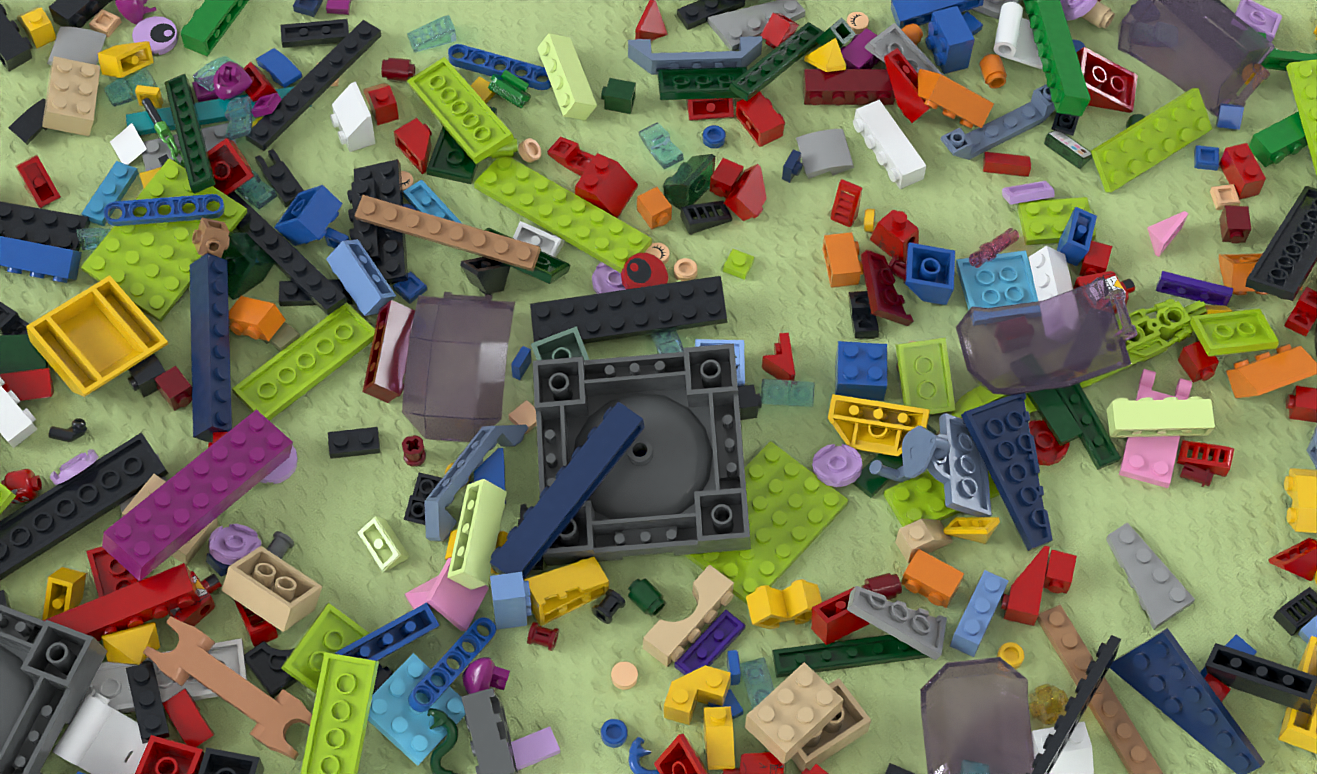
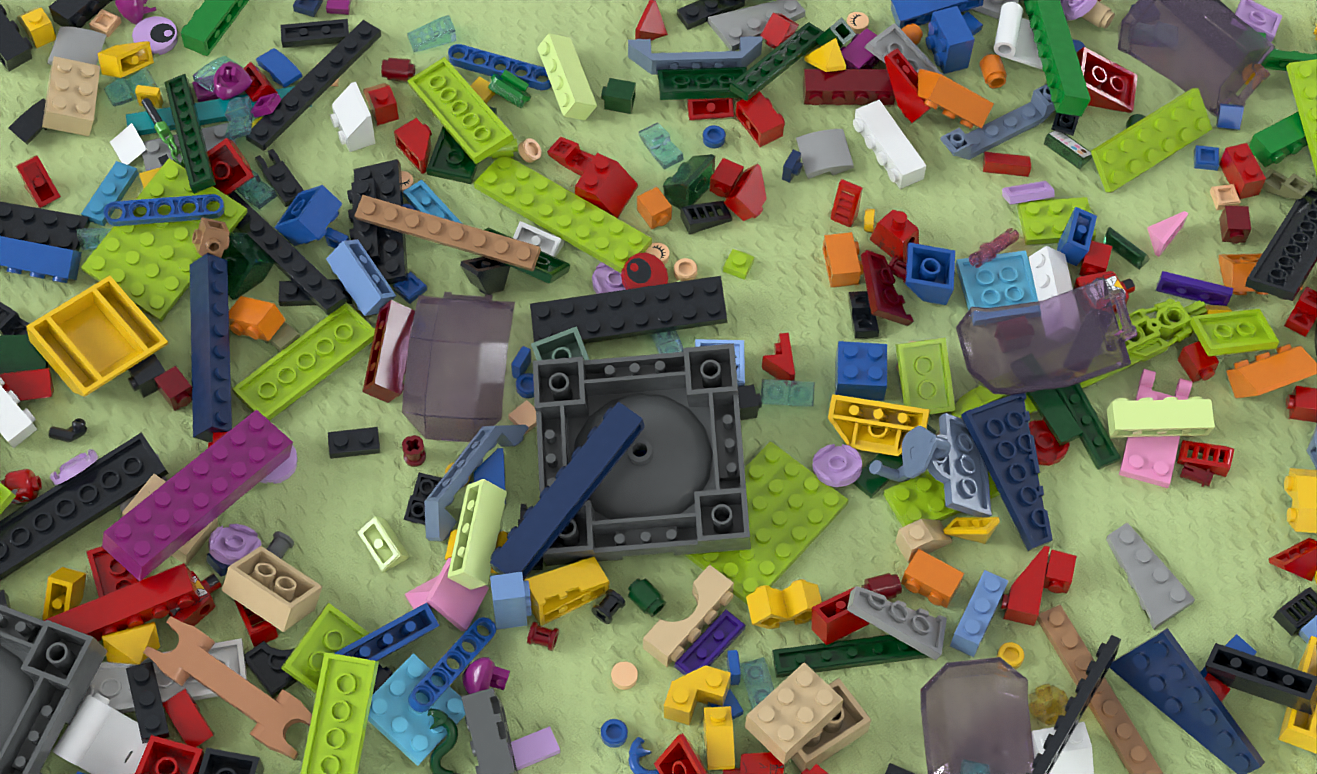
(525, 385): none -> blue tile
(1125, 248): none -> clear green slope
(1291, 187): none -> olive slope

